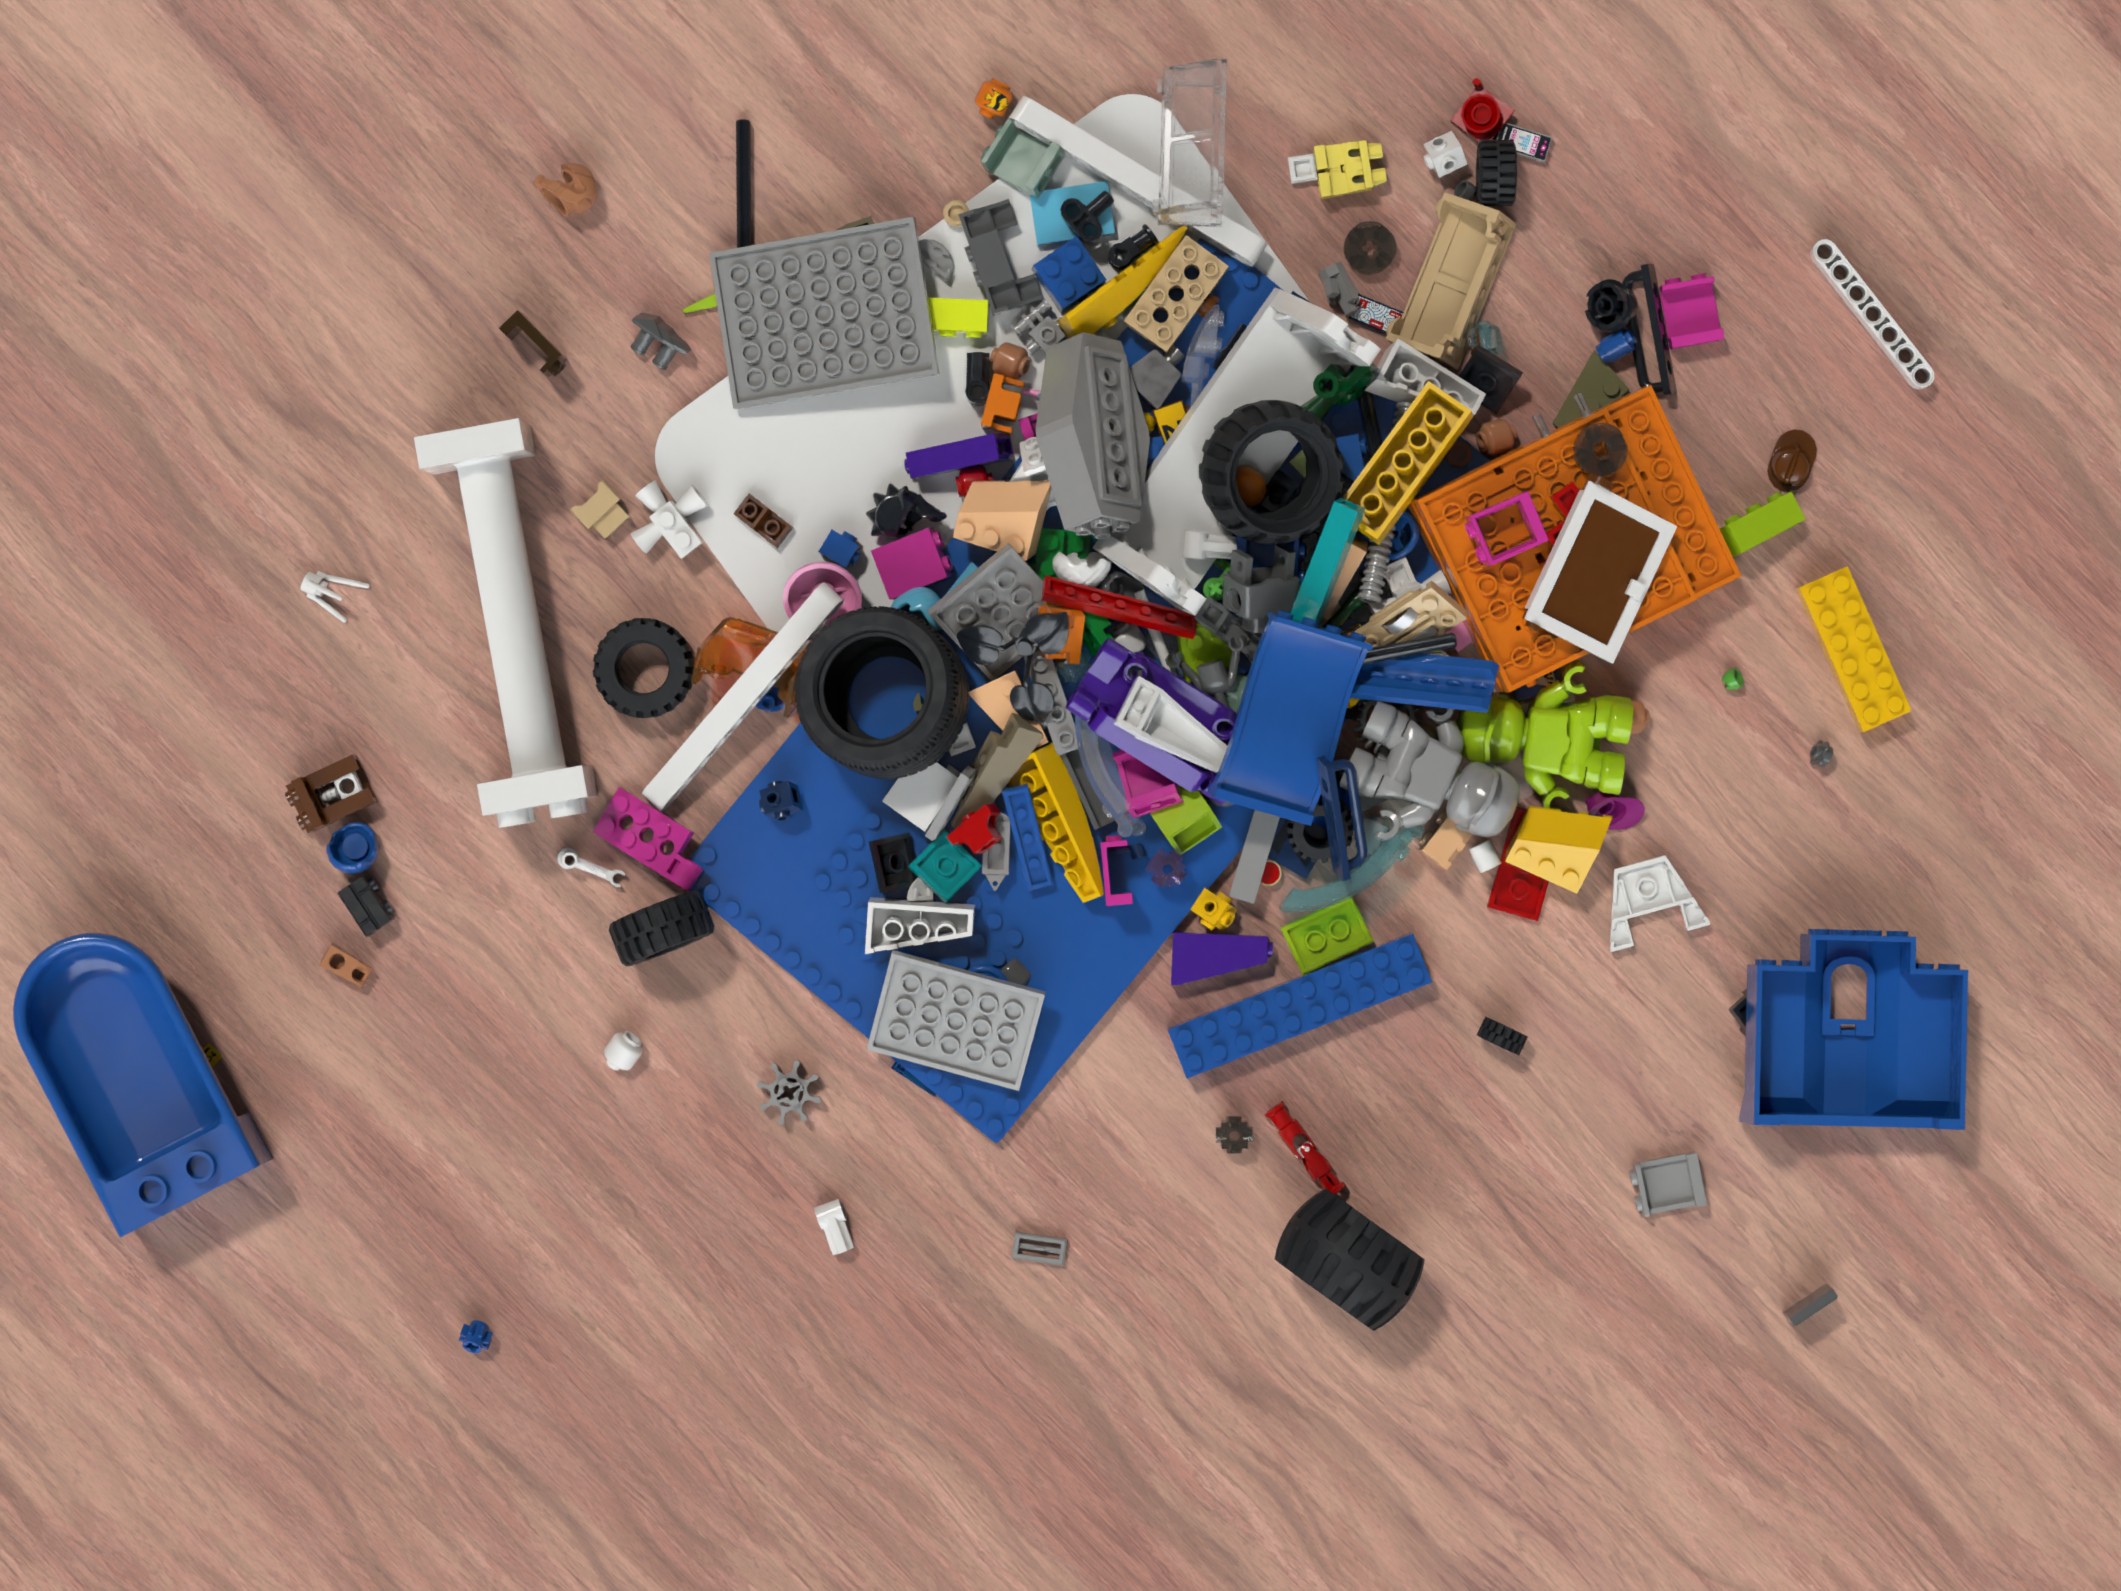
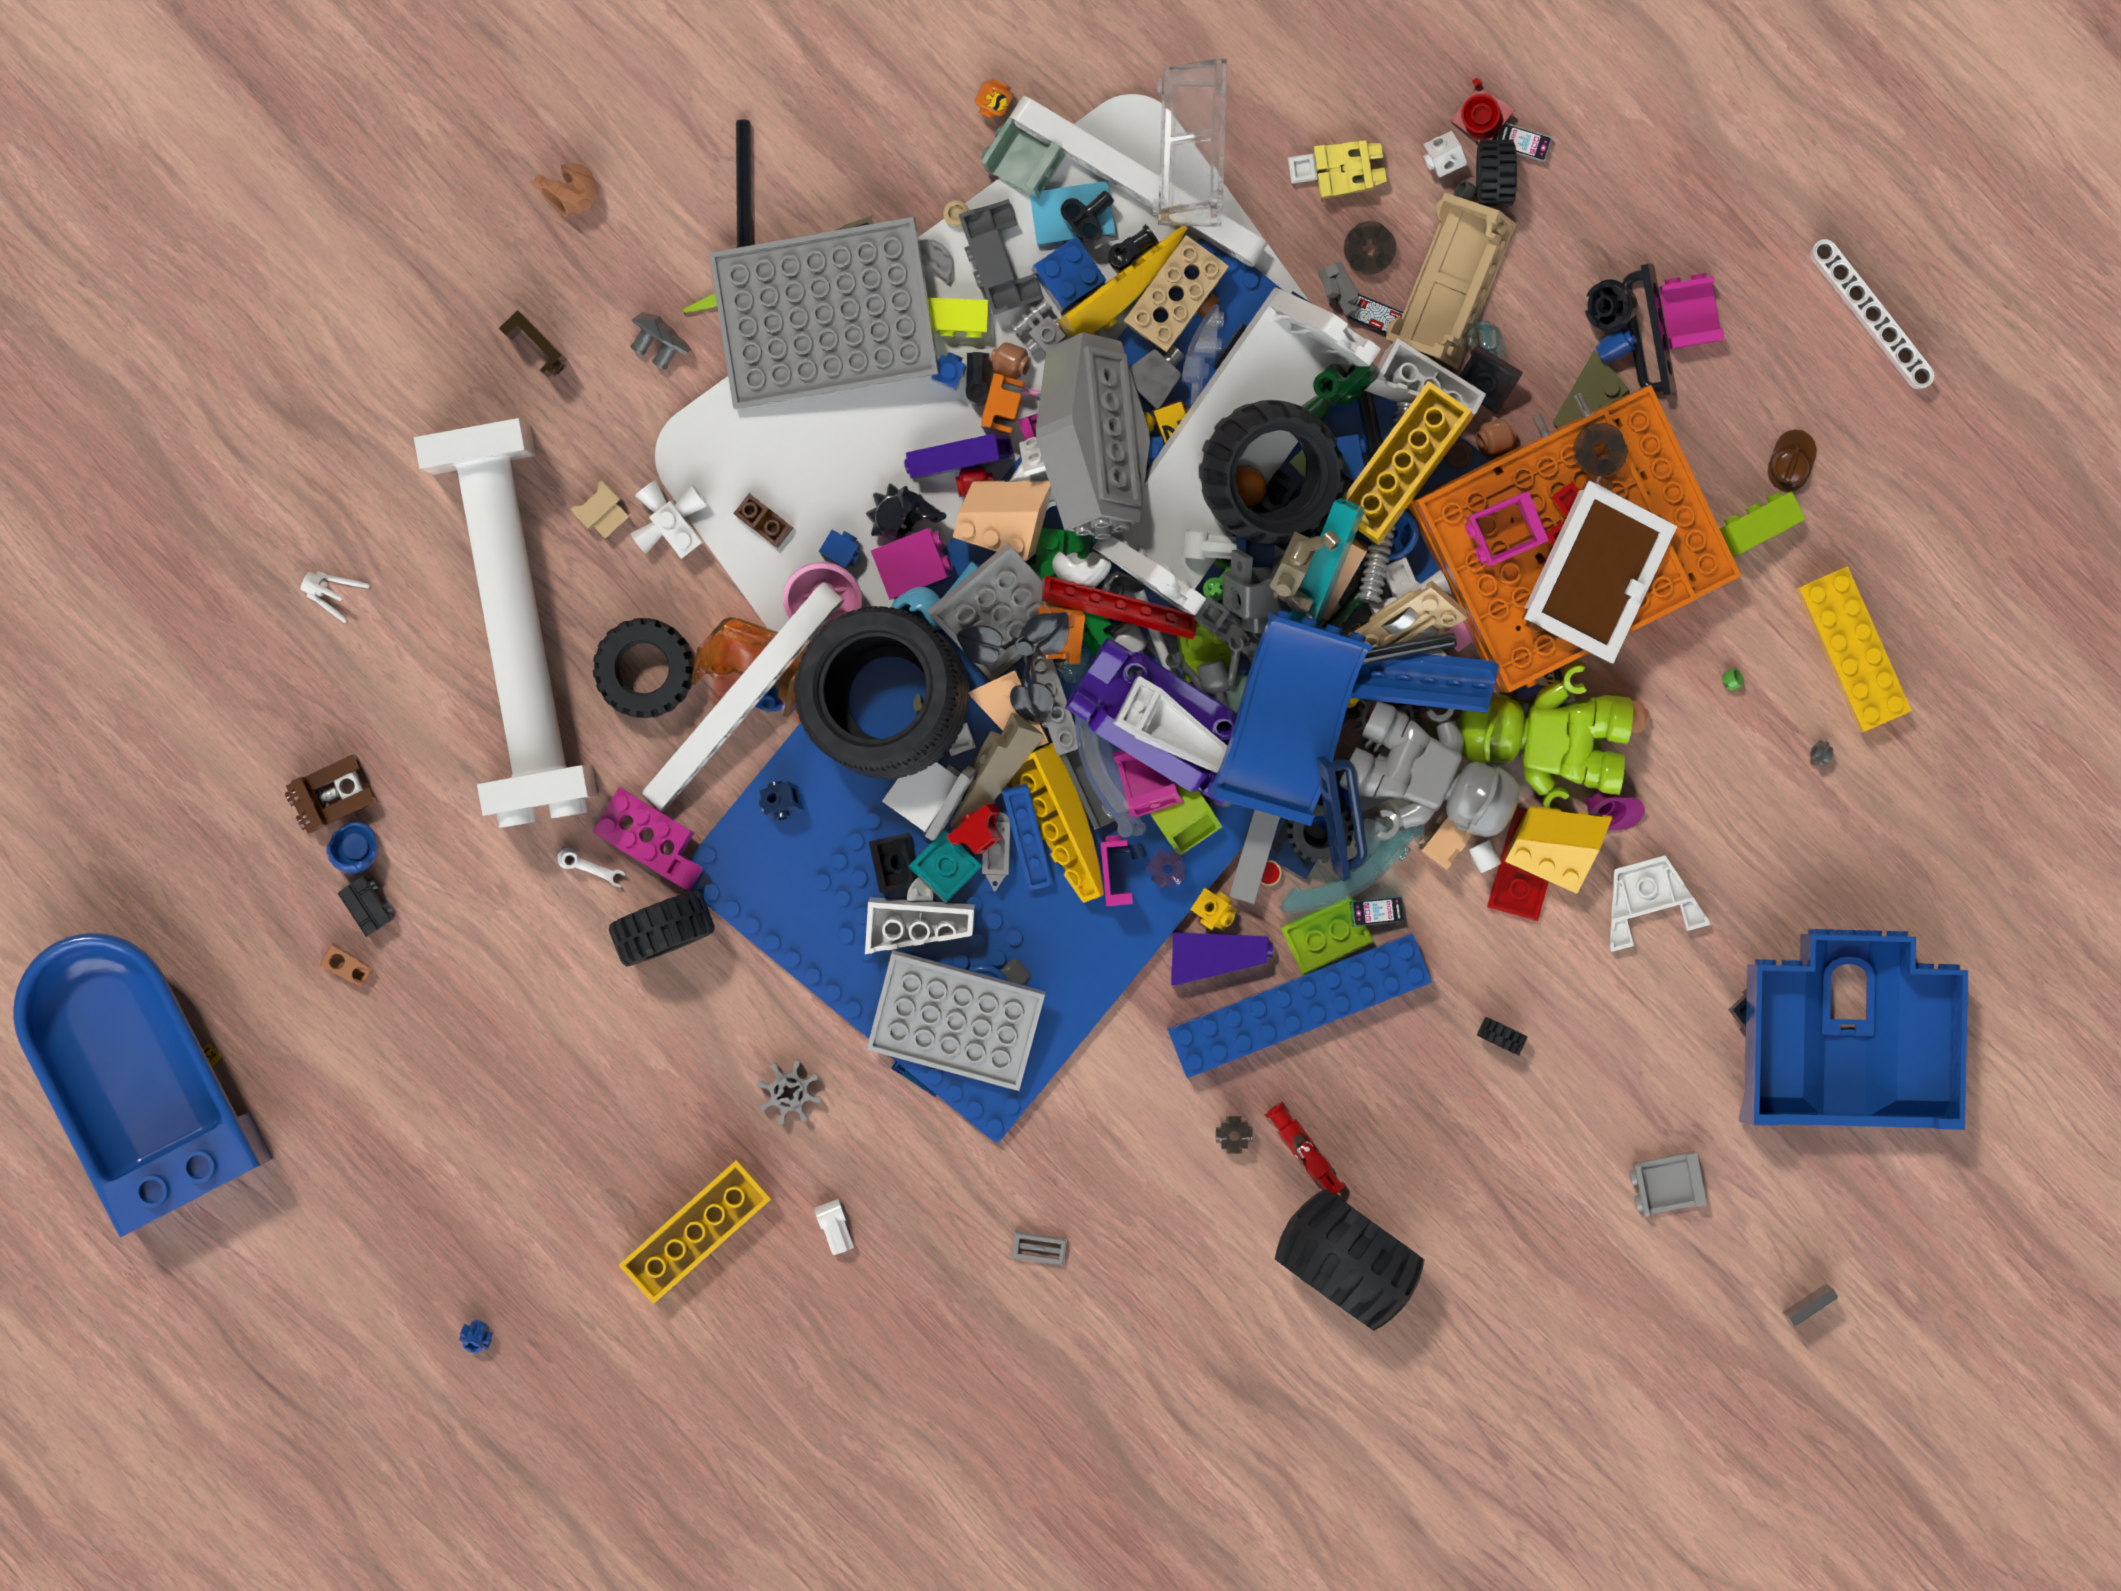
(623, 1051): white head -> none
(695, 1231): none -> yellow brick
(950, 370): none -> blue brick
(1294, 567): none -> dark tan torso
(1377, 911): none -> tile

